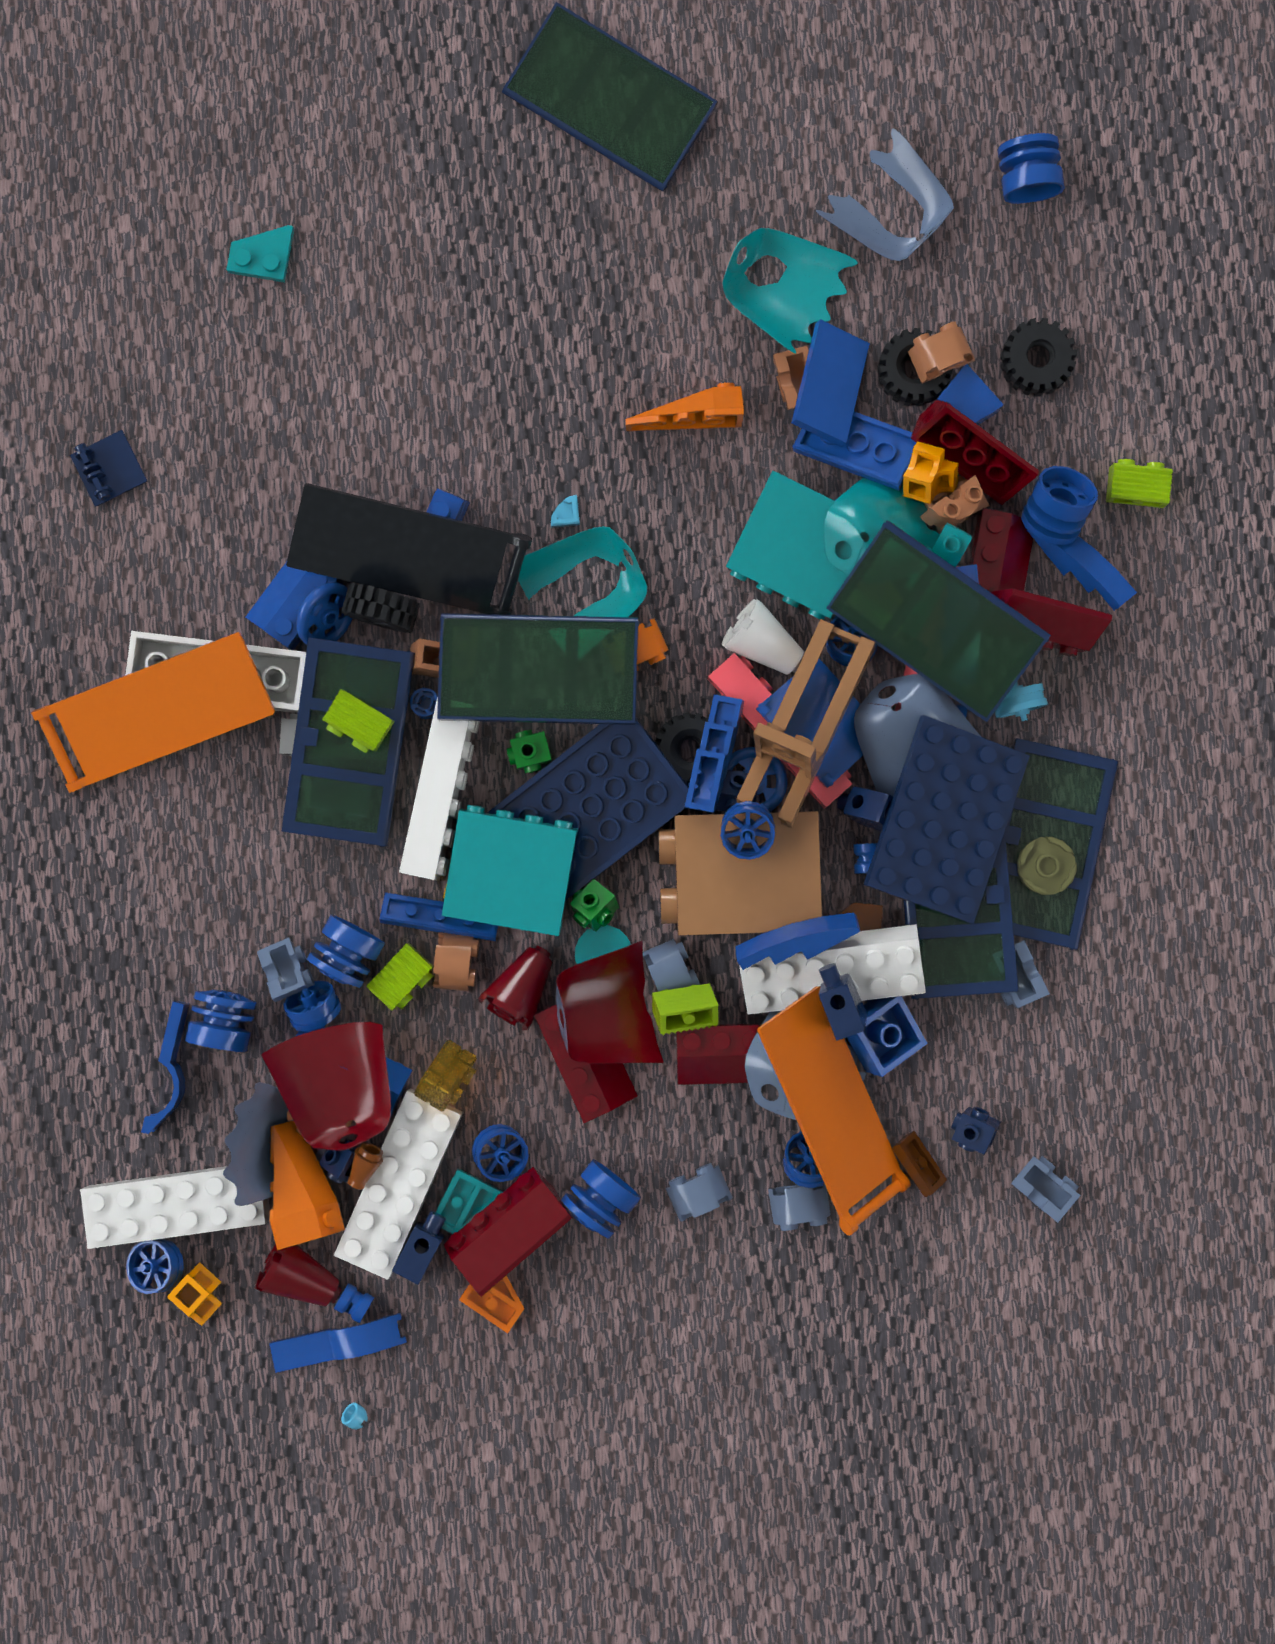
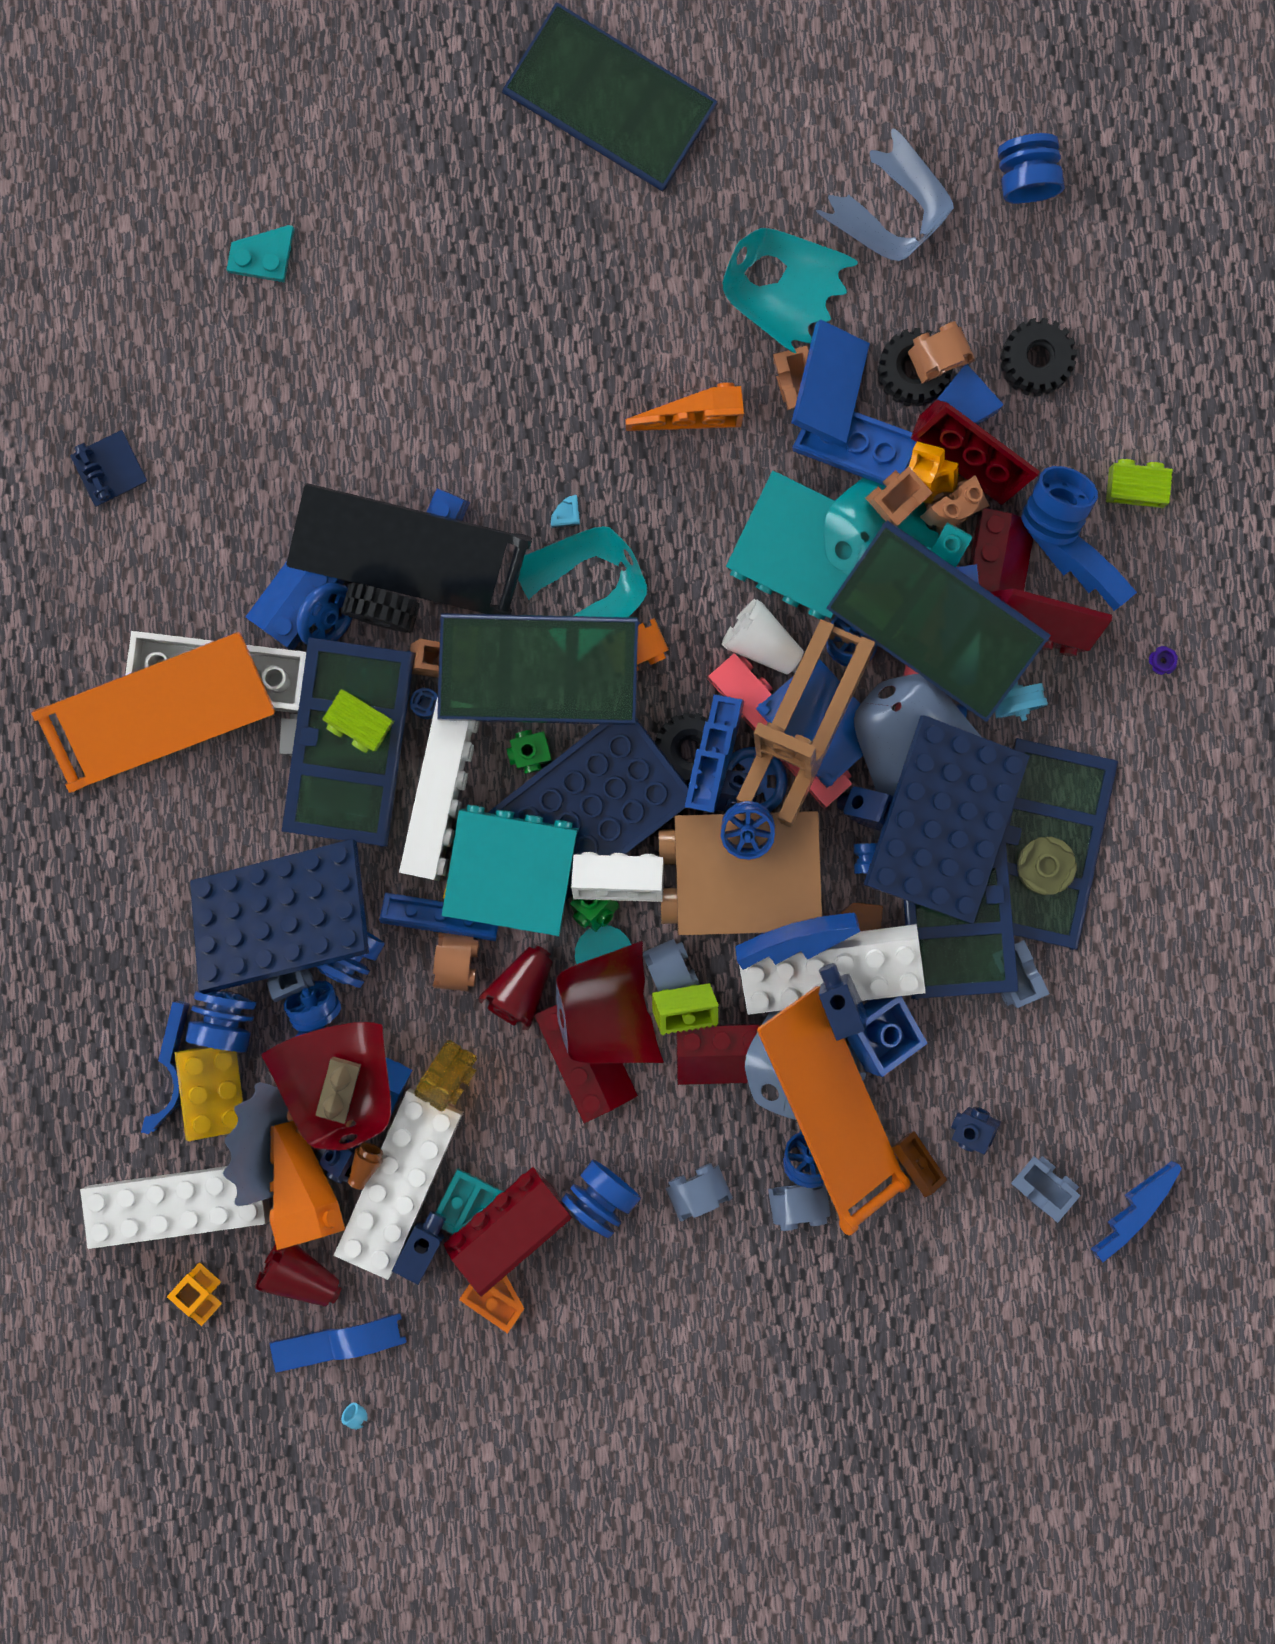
(154, 1266): blue wheel -> none
(208, 1091): none -> yellow plate
(279, 916): none -> dark blue plate
(338, 1089): none -> dark tan tile
(354, 1303): blue wheel -> none
(401, 977): lime brick -> none
(500, 1153): blue wheel -> none
(618, 877): none -> white brick
(899, 497): none -> nougat cylinder
(1144, 1202): none -> blue slope
(1170, 657): none -> dark purple plate

